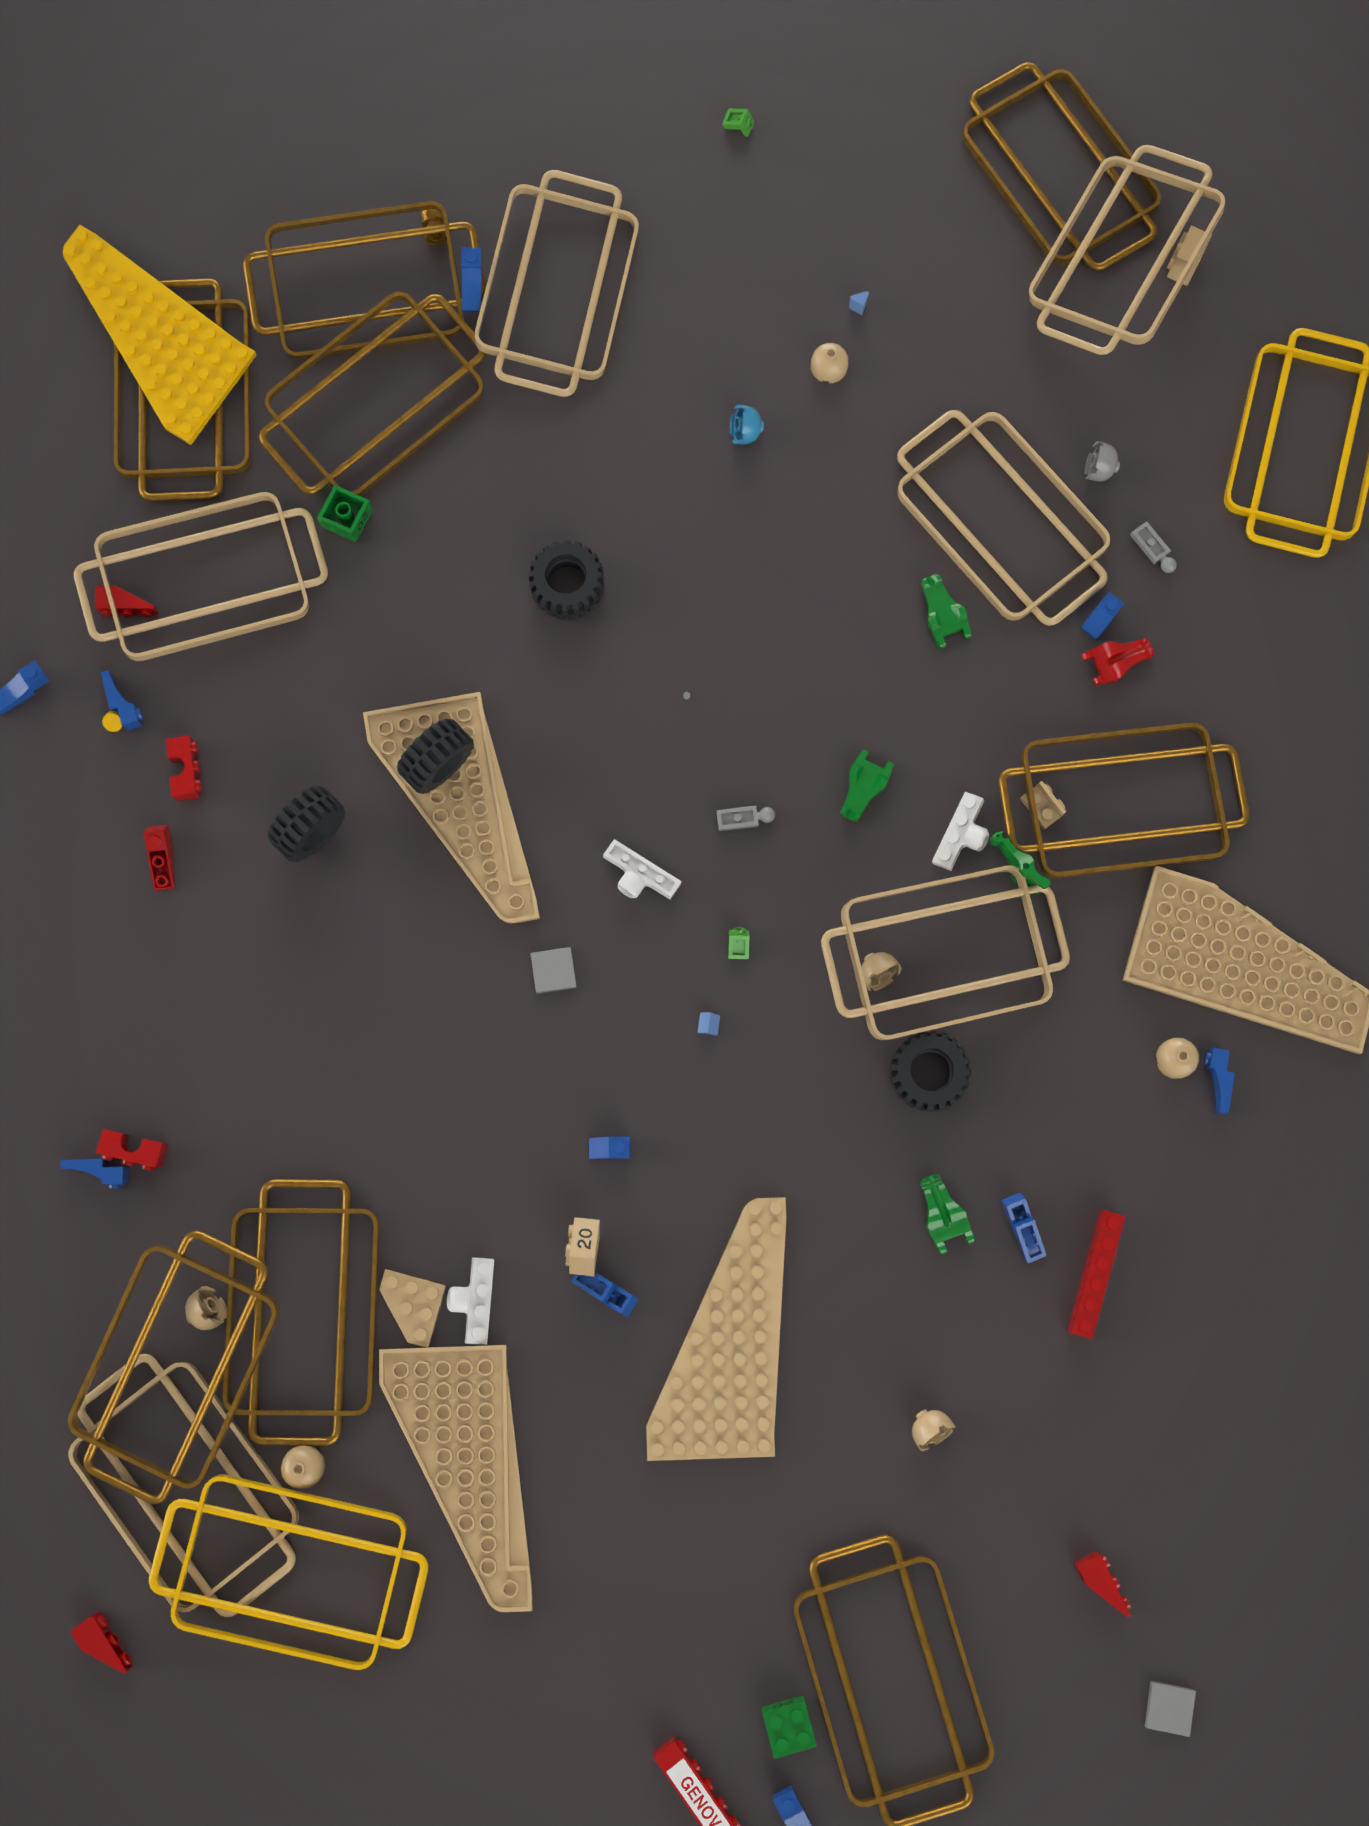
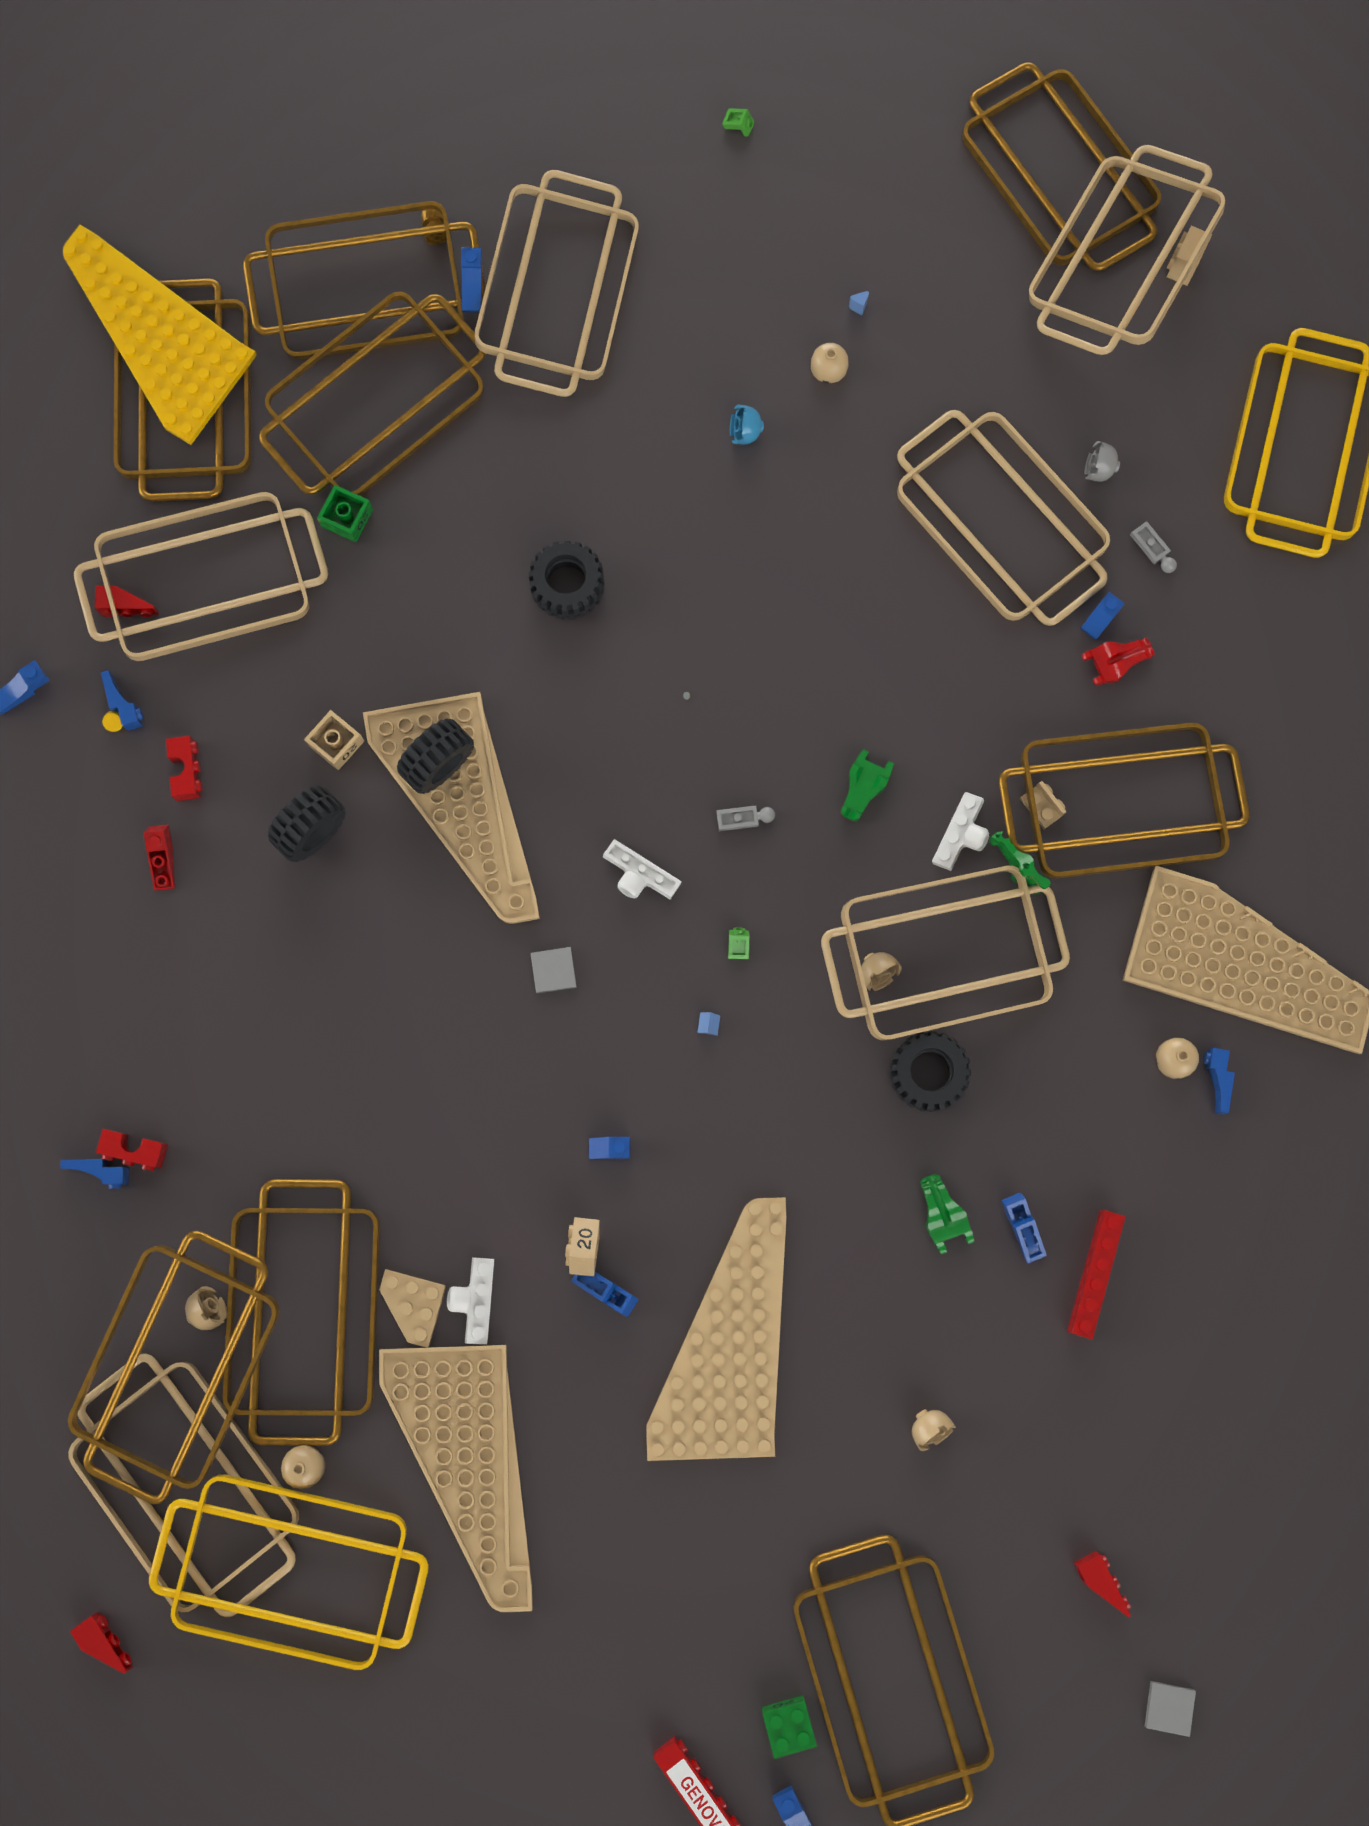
(334, 740): none -> tan brick
(944, 613): green animal -> none

